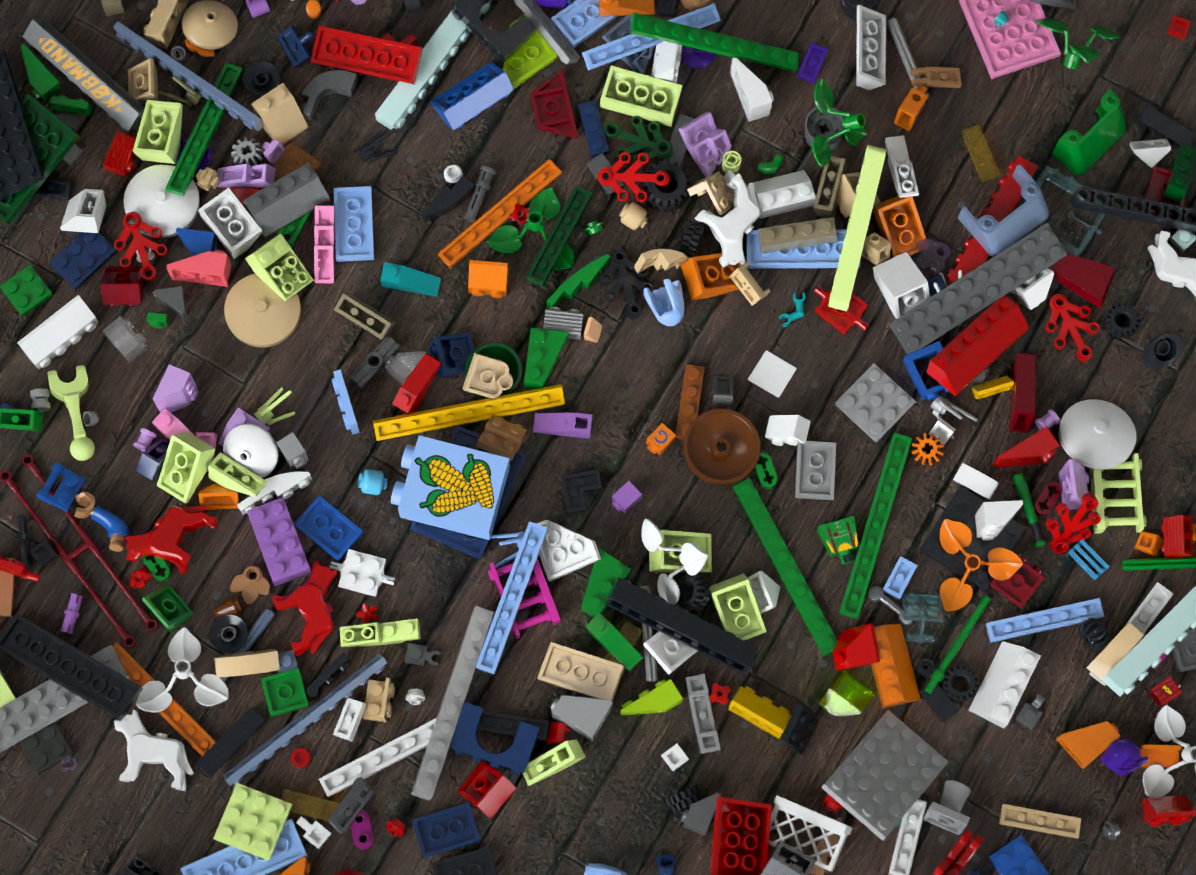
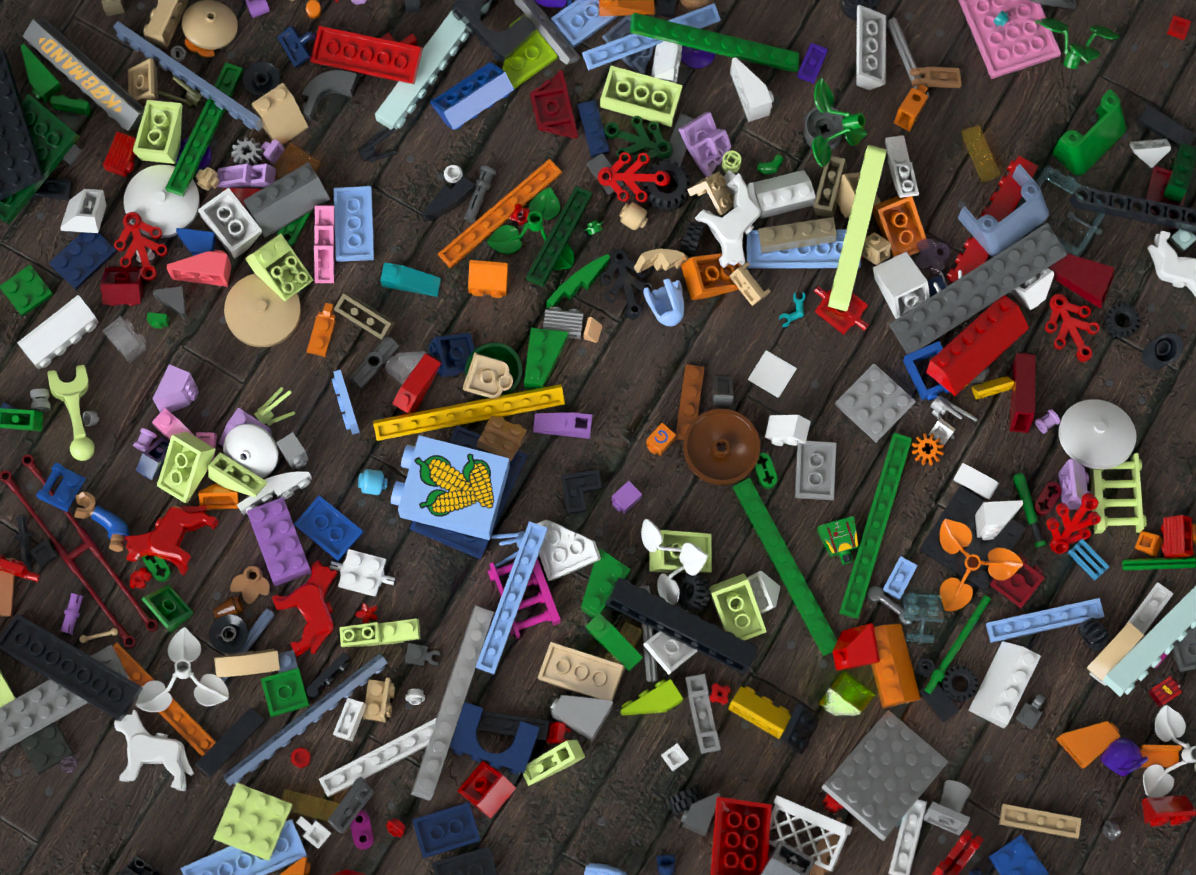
(84, 639): none -> tan hinge
(322, 331): none -> orange hinge
(1031, 451): red slope -> none

